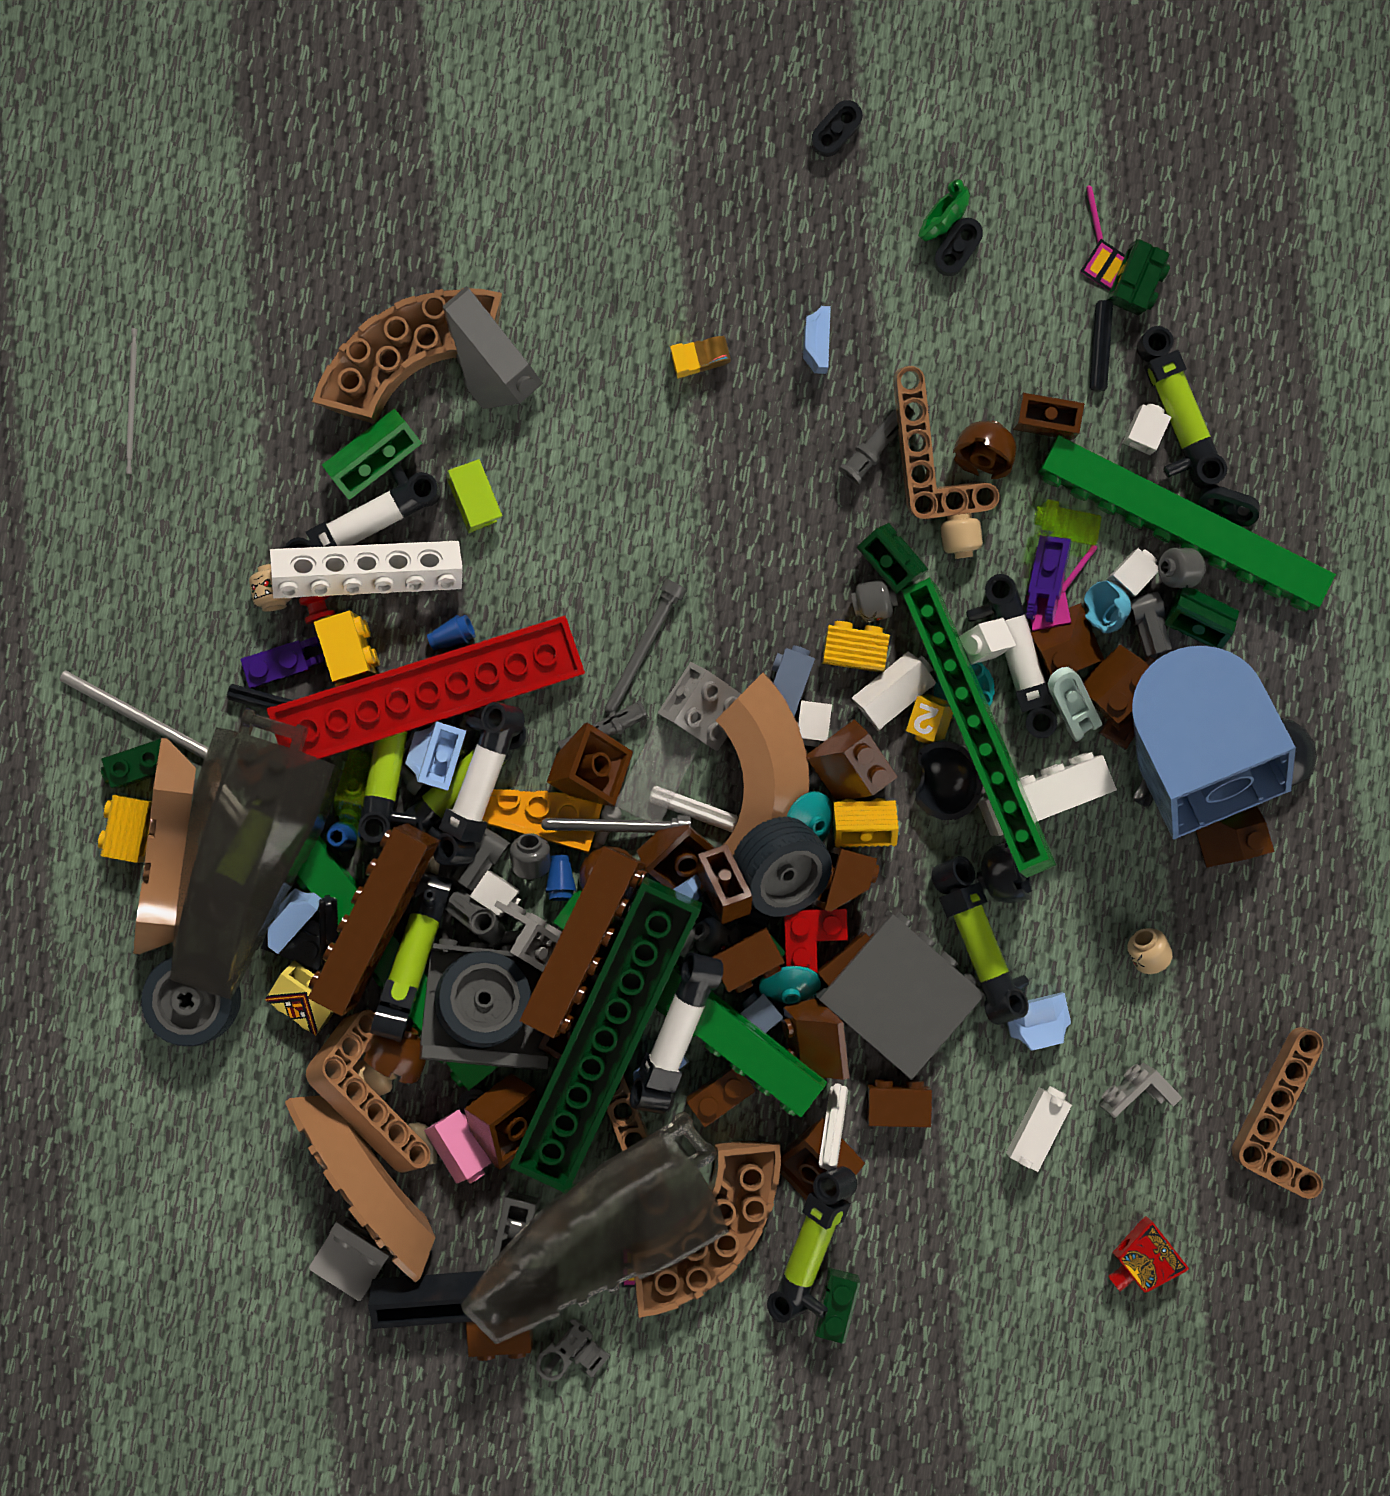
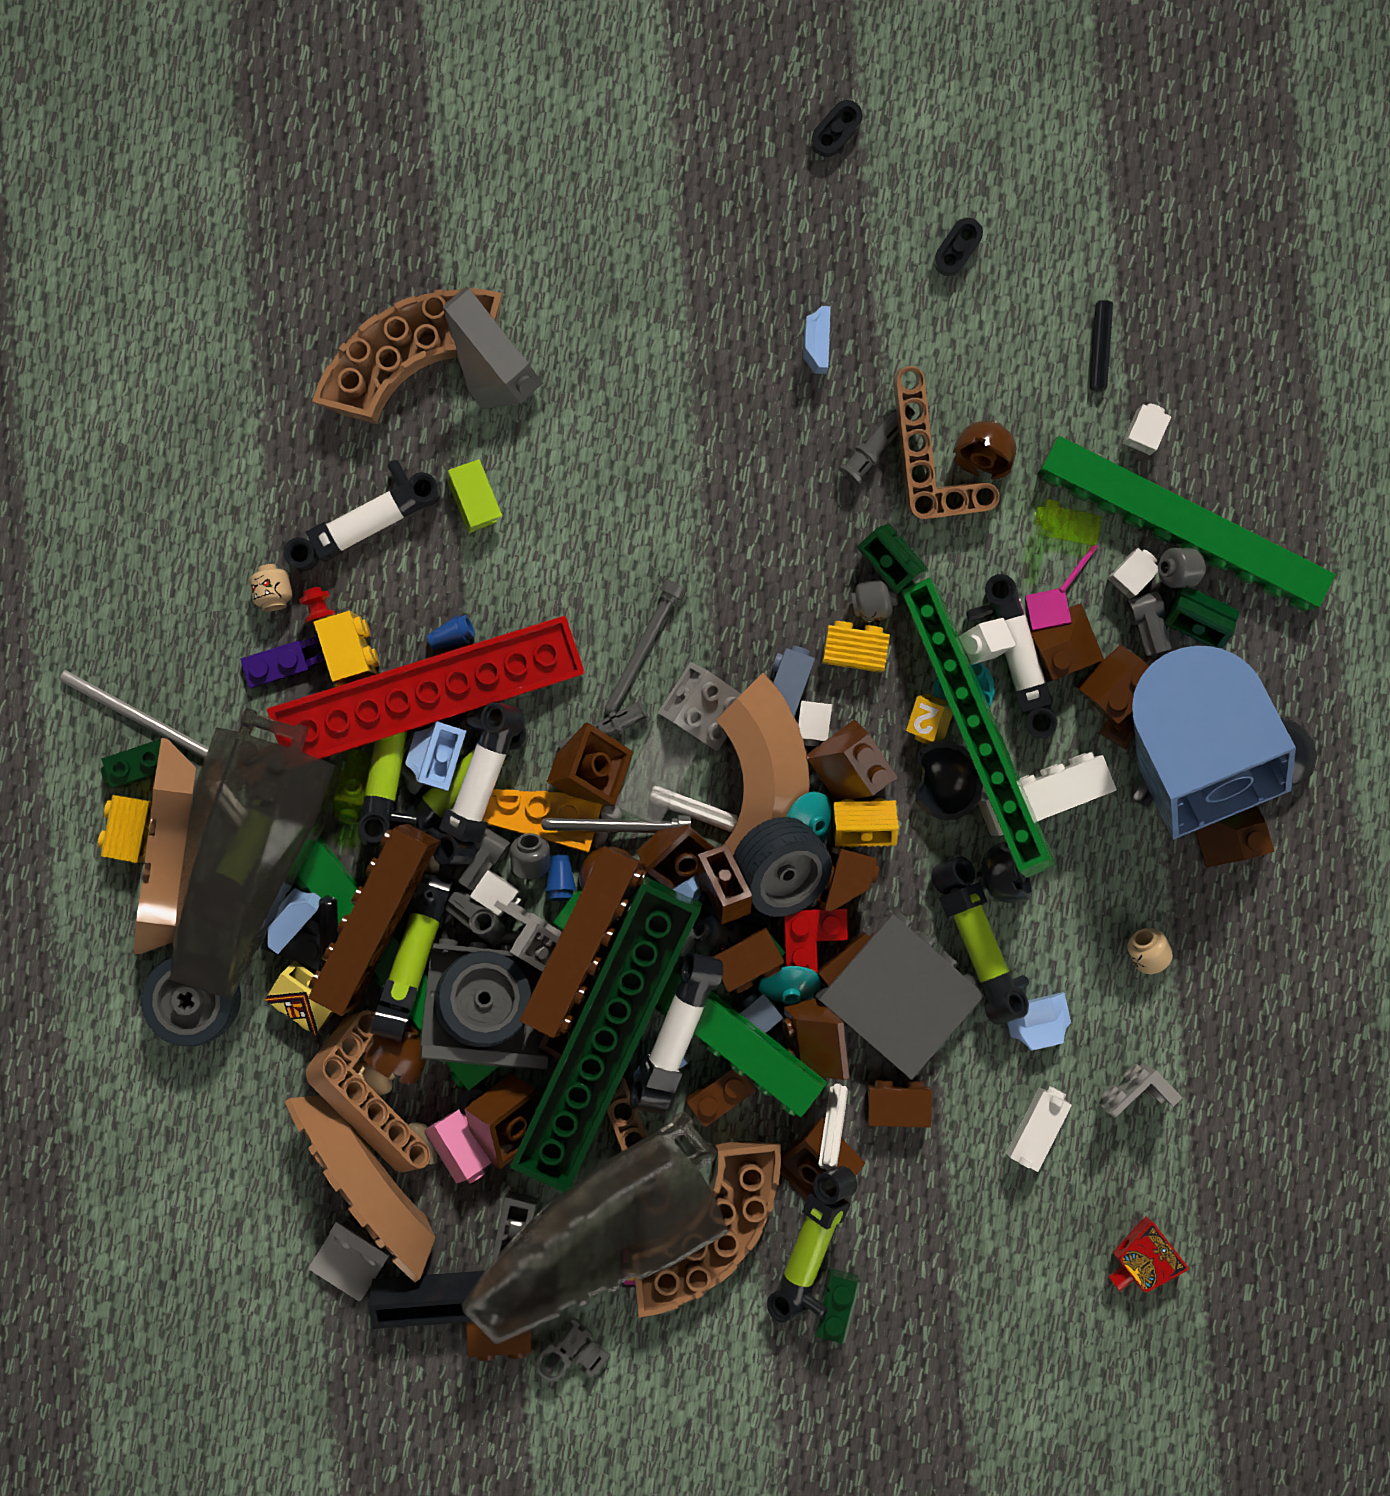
(131, 401): light grey piece -> none
(253, 697): black axle -> none
(349, 836): blue cone -> none
(366, 569): white brick -> none
(371, 454): green brick -> none
(699, 356): leg -> none
(894, 689): white brick -> none
(946, 211): green arm -> none
(961, 535): tan head -> none
(1048, 416): reddish brown brick -> none
(1048, 574): dark purple hinge -> none
(1073, 702): light aqua plate -> none
(1105, 259): piece -> none
(1107, 606): medium azure hair -> none
(1138, 277): dark green brick -> none
(1167, 374): piece -> none
(1228, 504): black plate -> none
(1278, 1115): medium nougat beam -> none

